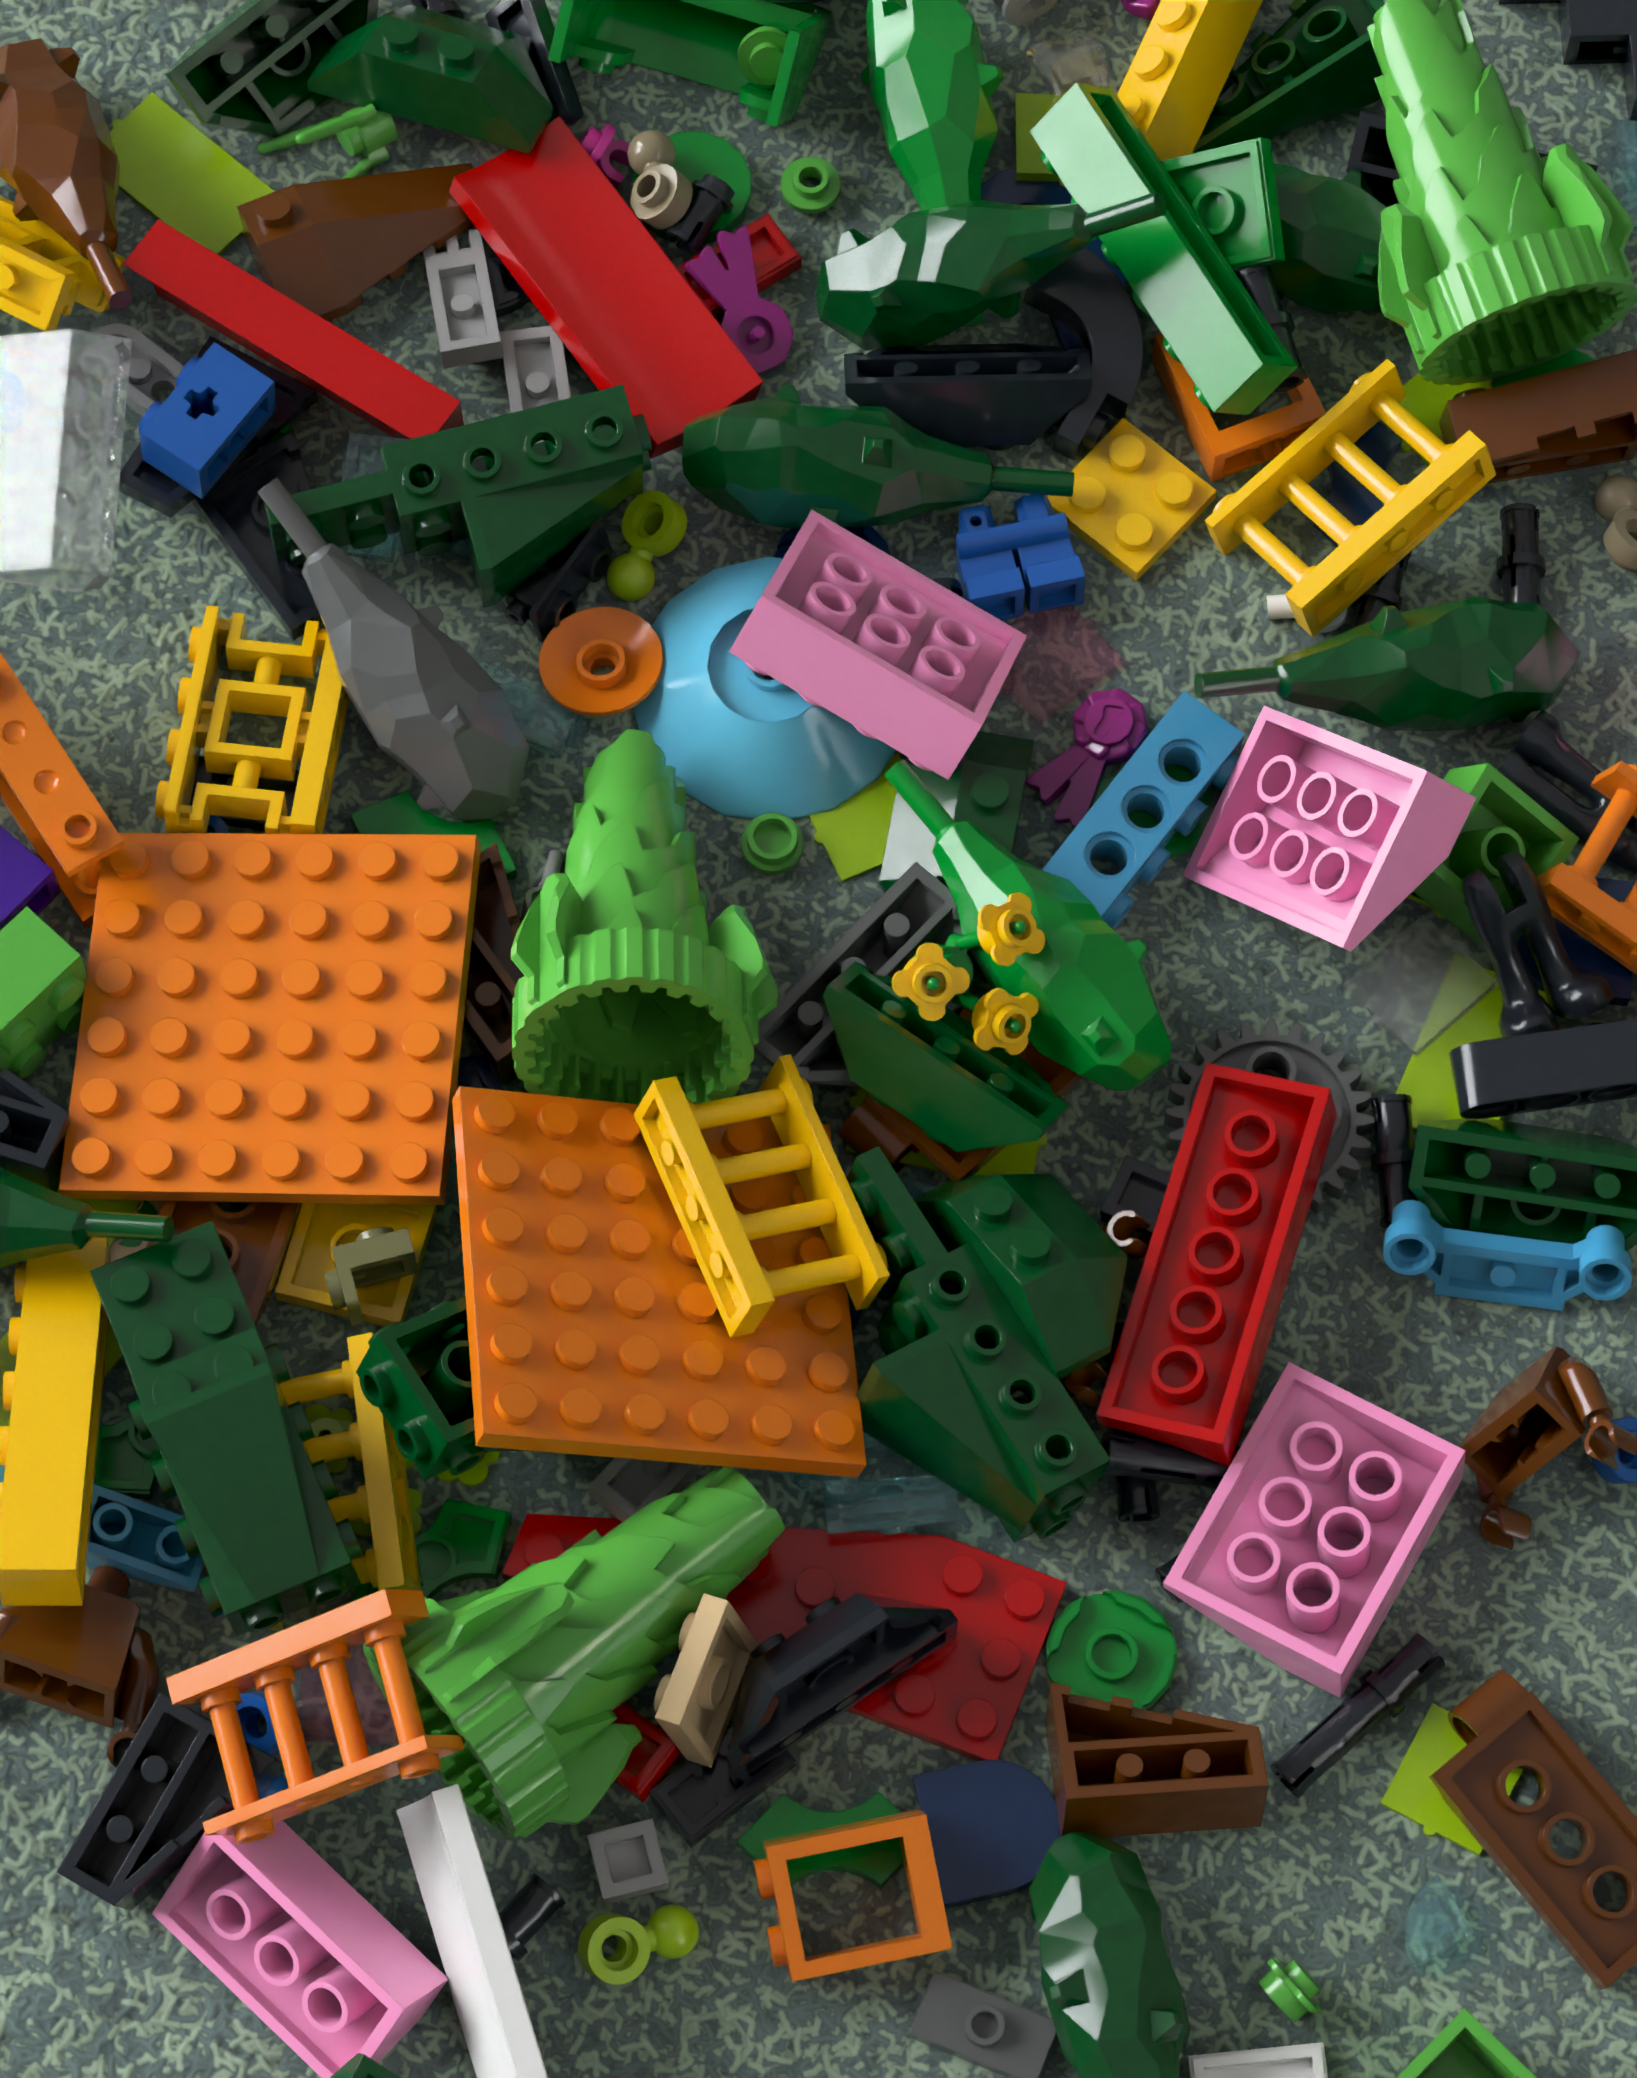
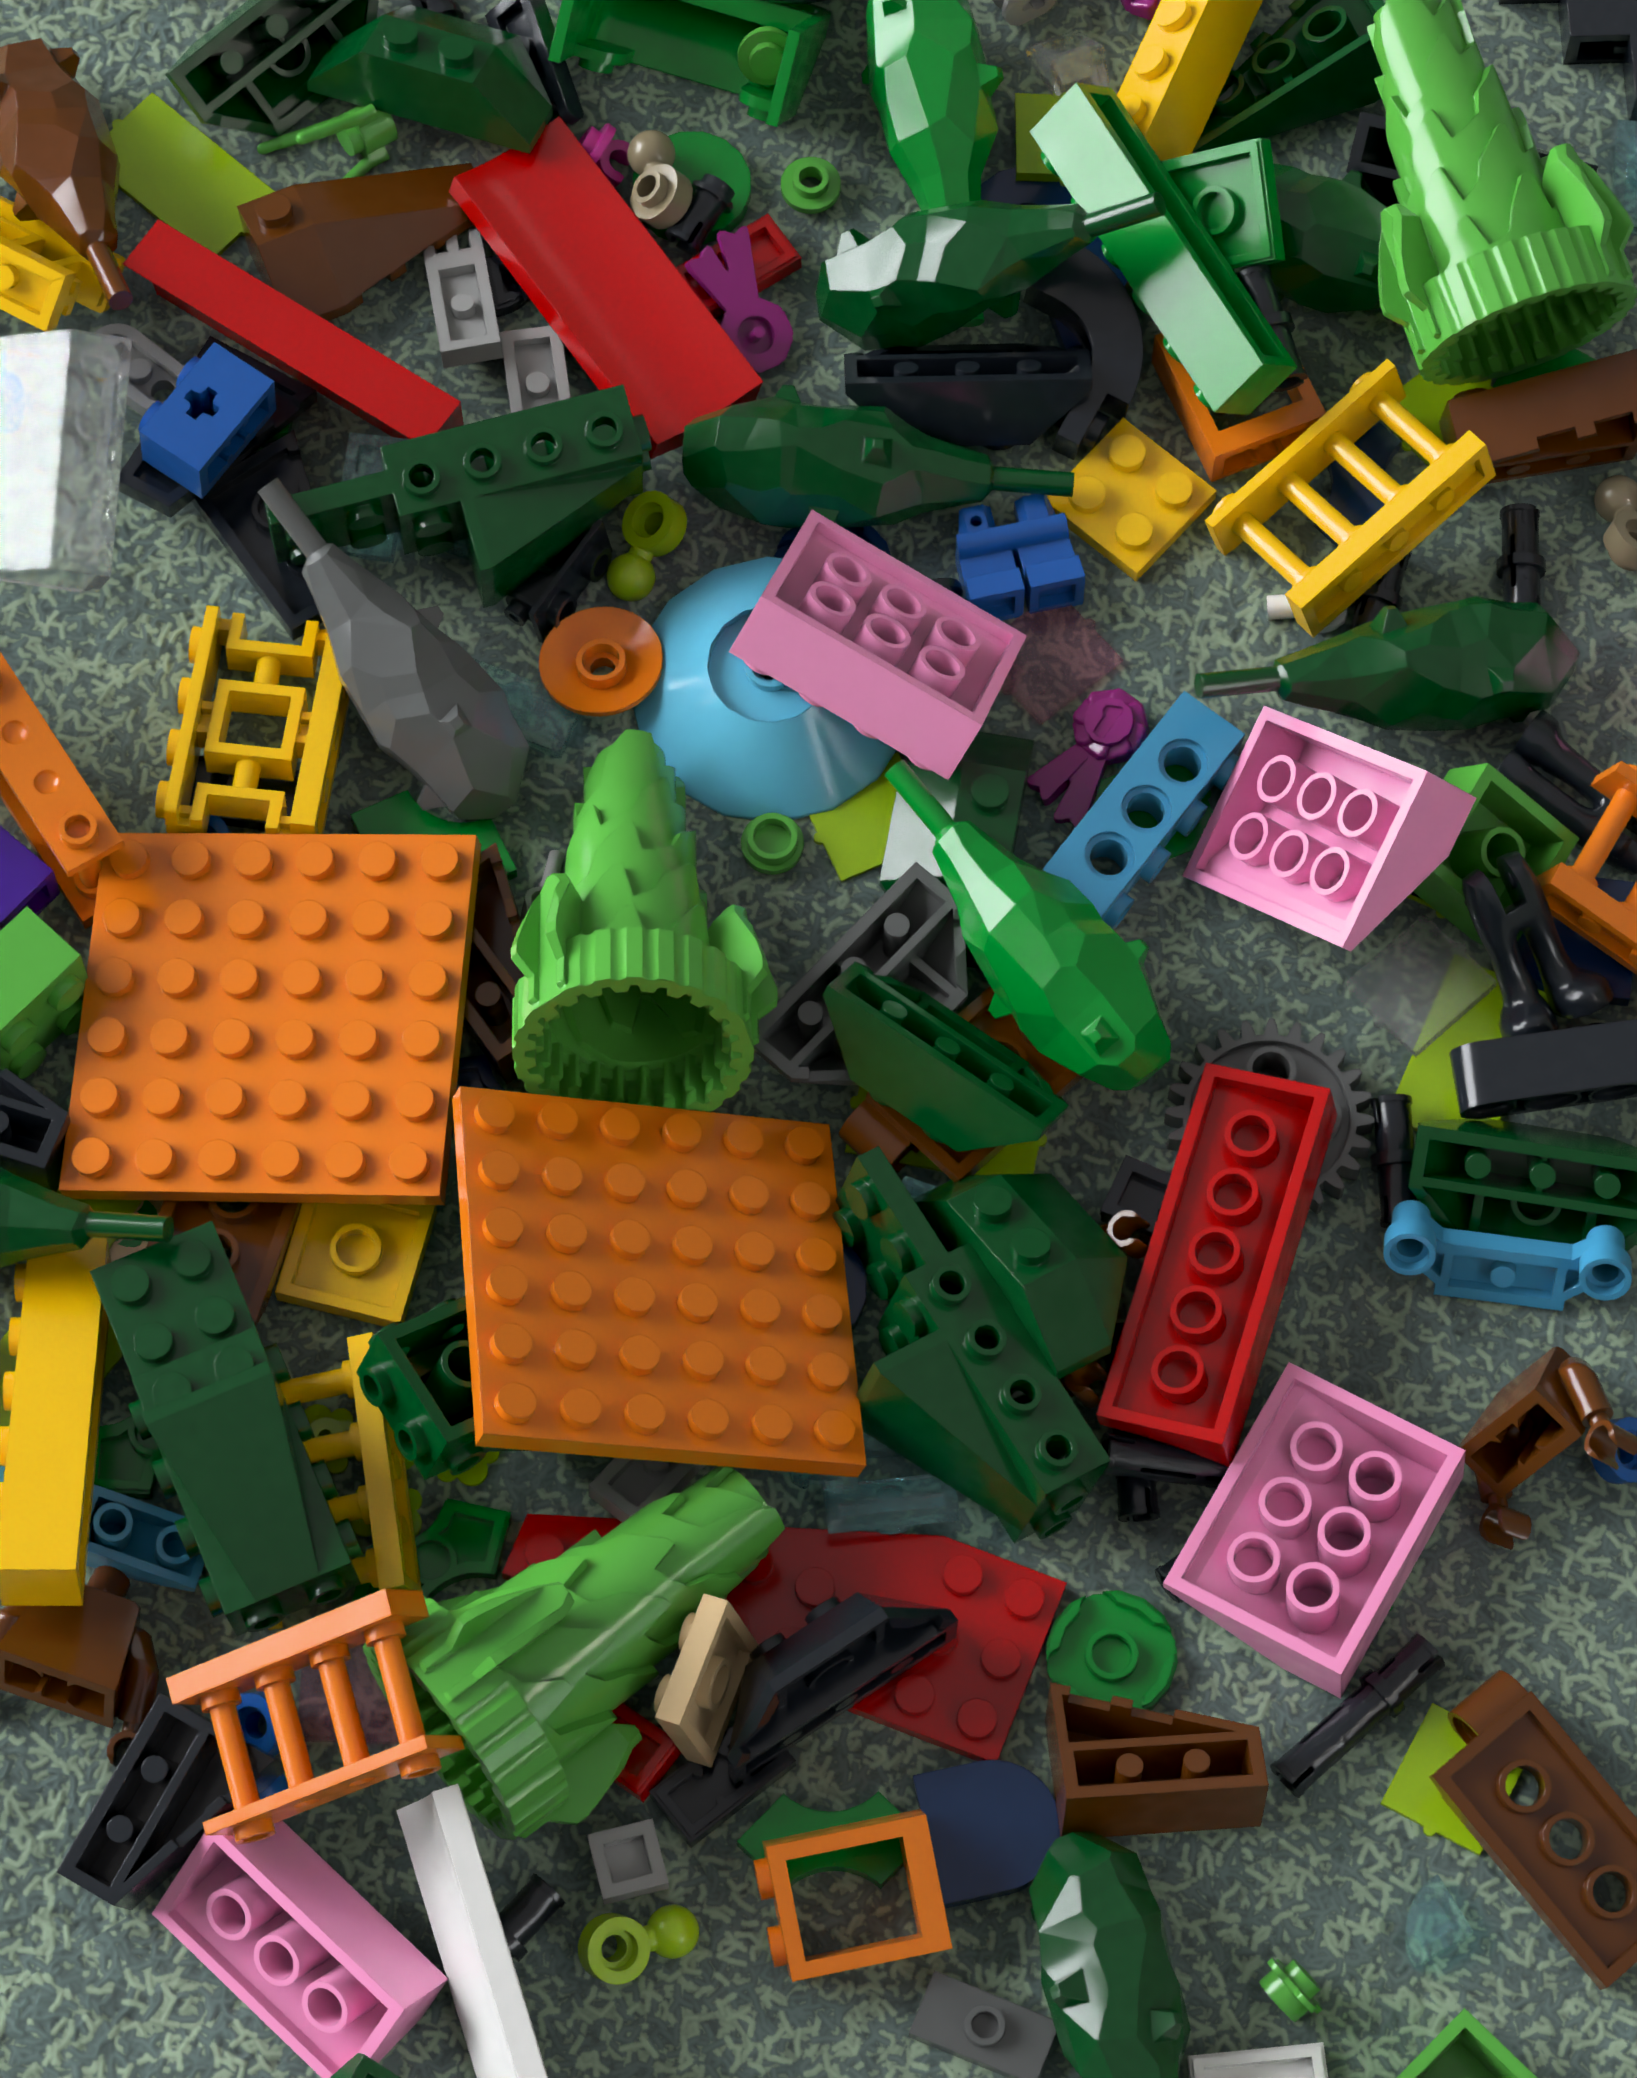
(372, 1259): olive bracket -> none
(721, 1233): yellow fence -> none
(946, 971): yellow plant -> none

